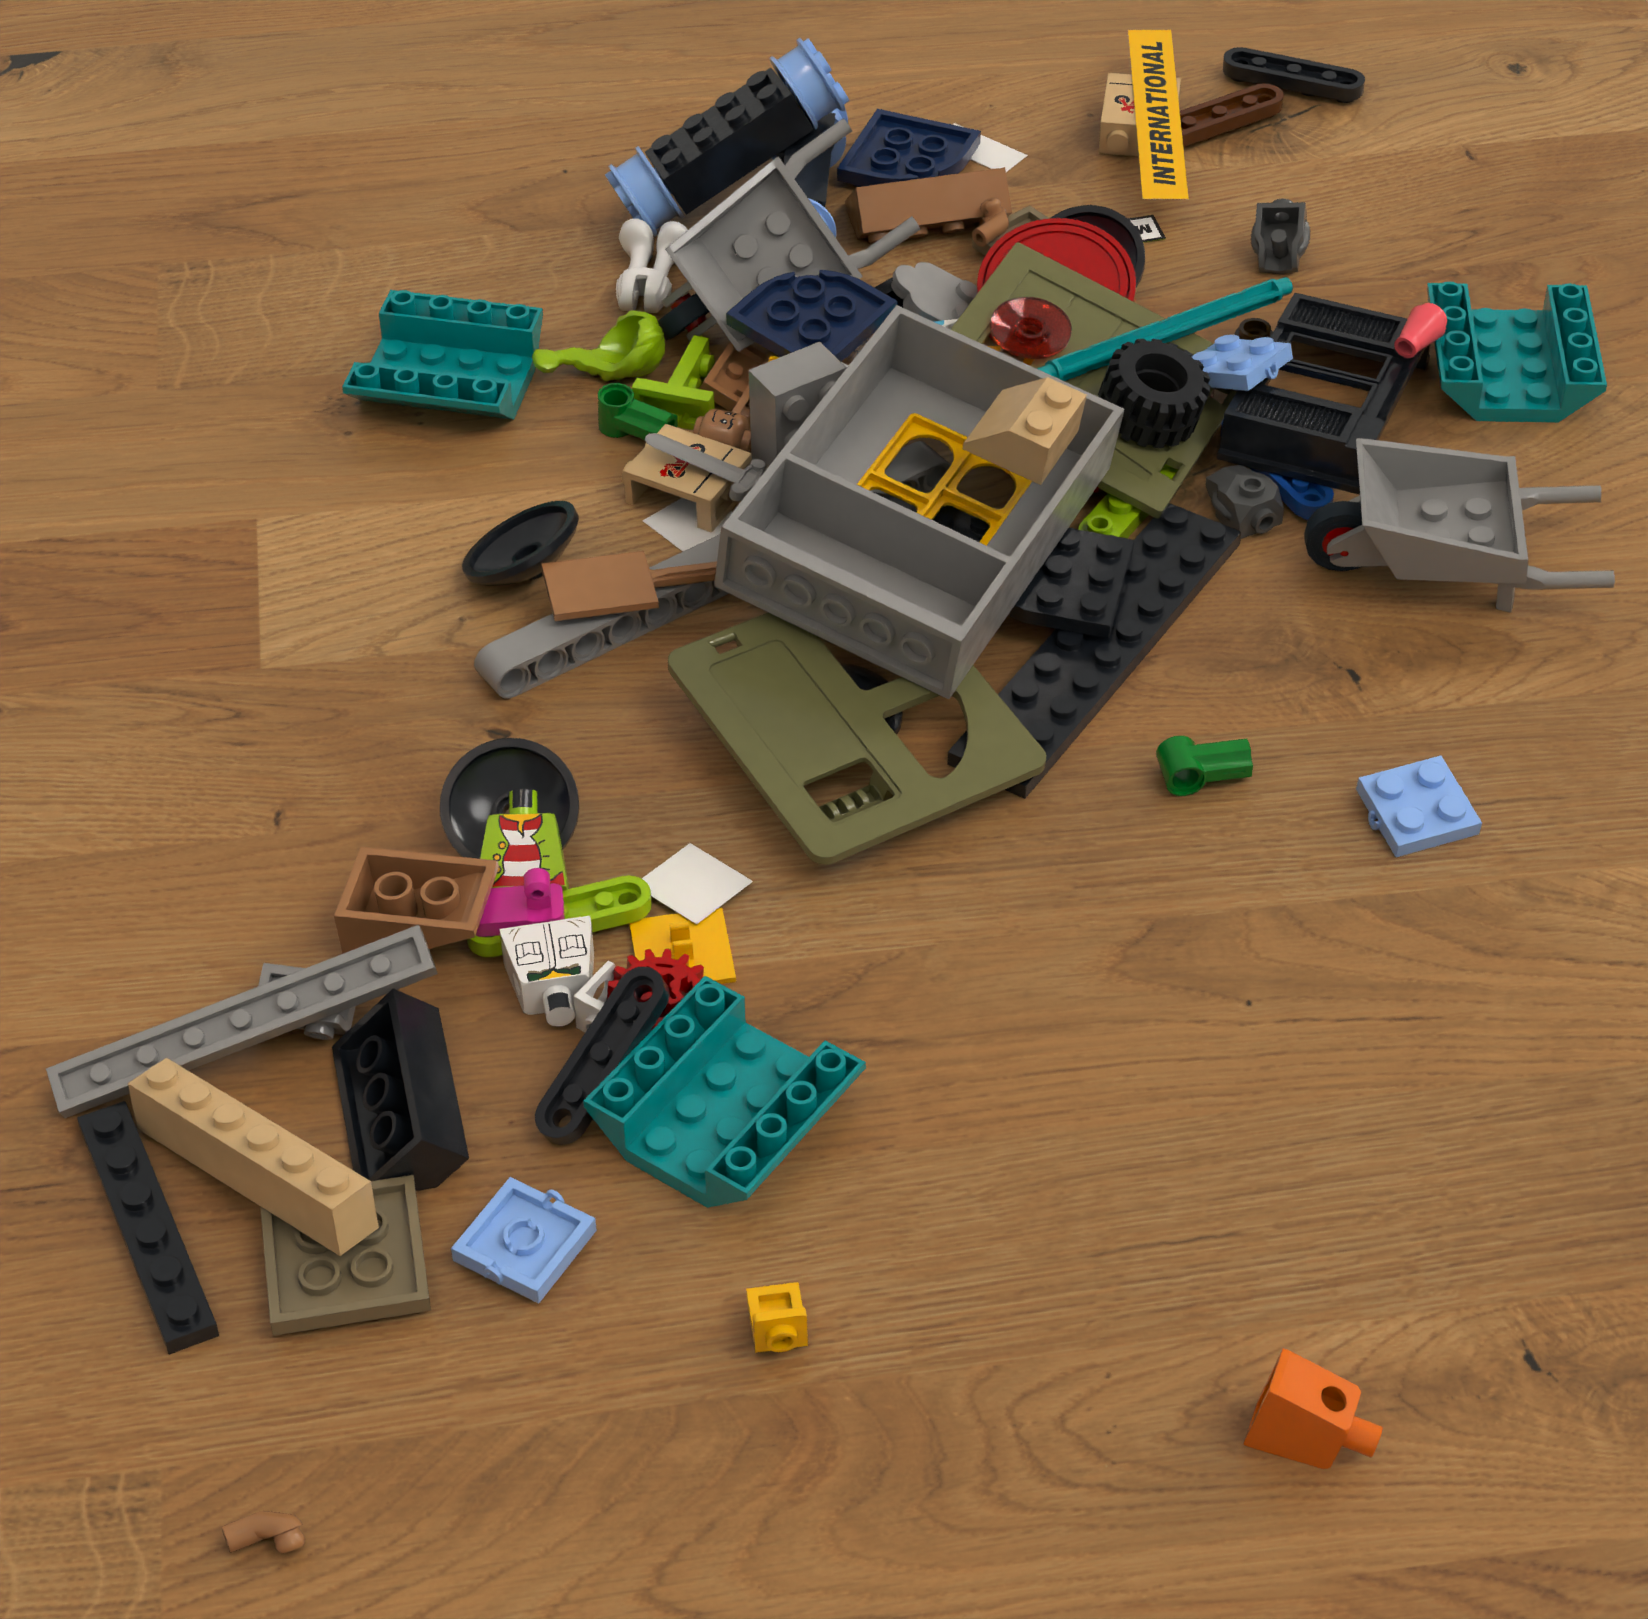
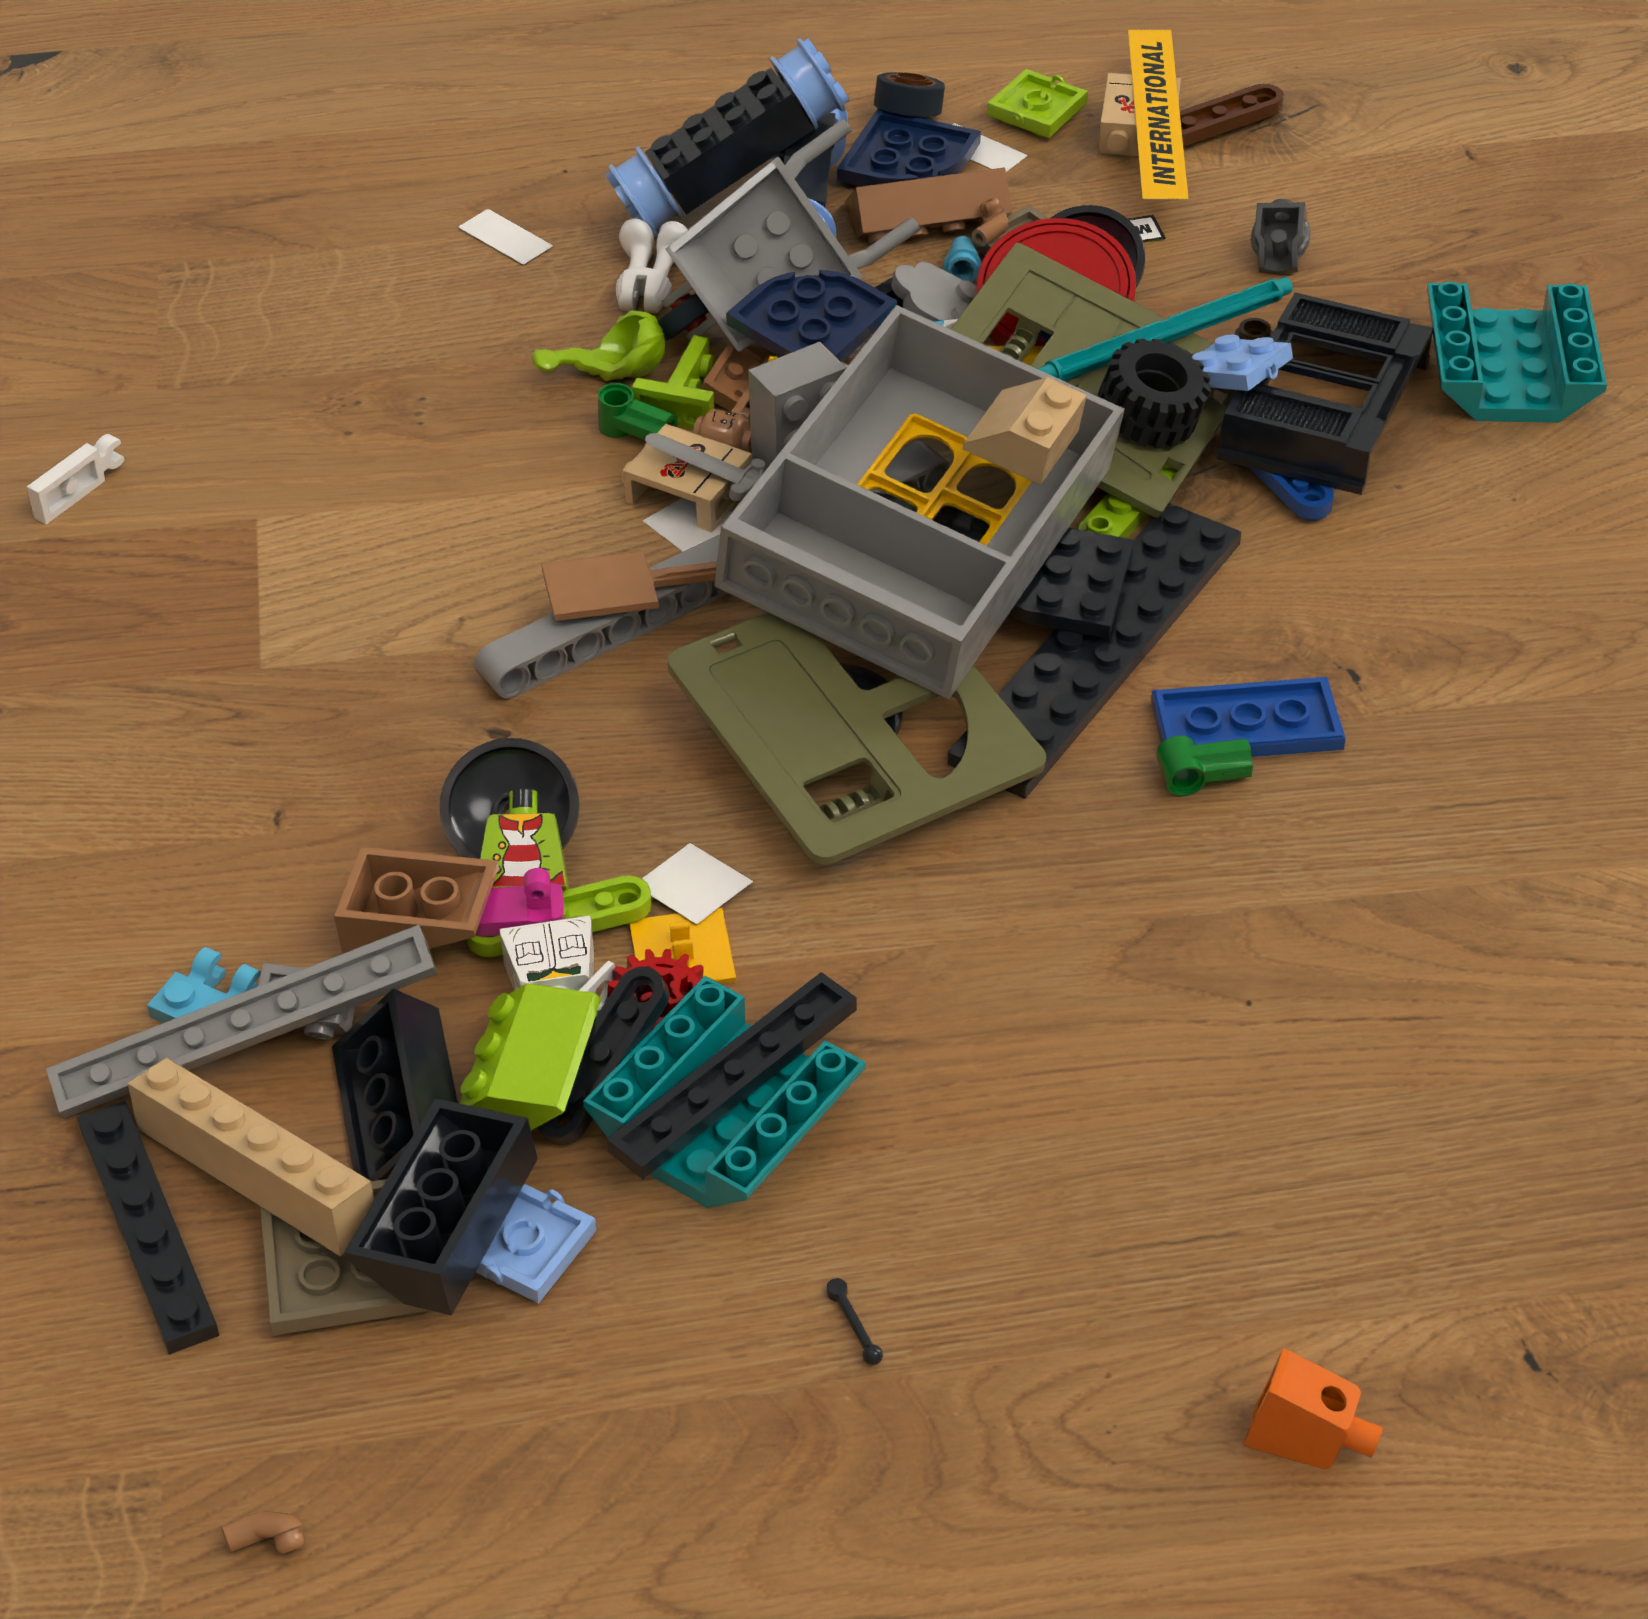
(73, 478): none -> white plate
(192, 992): none -> medium azure plate
(444, 1204): none -> black slope
(450, 355): teal slope -> none
(505, 236): none -> white sticker
(520, 545): black dish -> none
(531, 1052): none -> lime slope
(731, 1075): none -> black plate
(777, 1317): yellow bracket -> none
(838, 1291): none -> black hinge
(909, 94): none -> black wheel
(962, 259): none -> medium azure cone
(1030, 327): clear red dish -> none
(1037, 103): none -> lime plate
(1245, 500): dark grey hand -> none
(1271, 714): none -> blue tile
(1294, 74): black plate -> none
(1418, 806): light blue plate -> none
(1423, 327): coral cone -> none
(1442, 520): light grey piece -> none

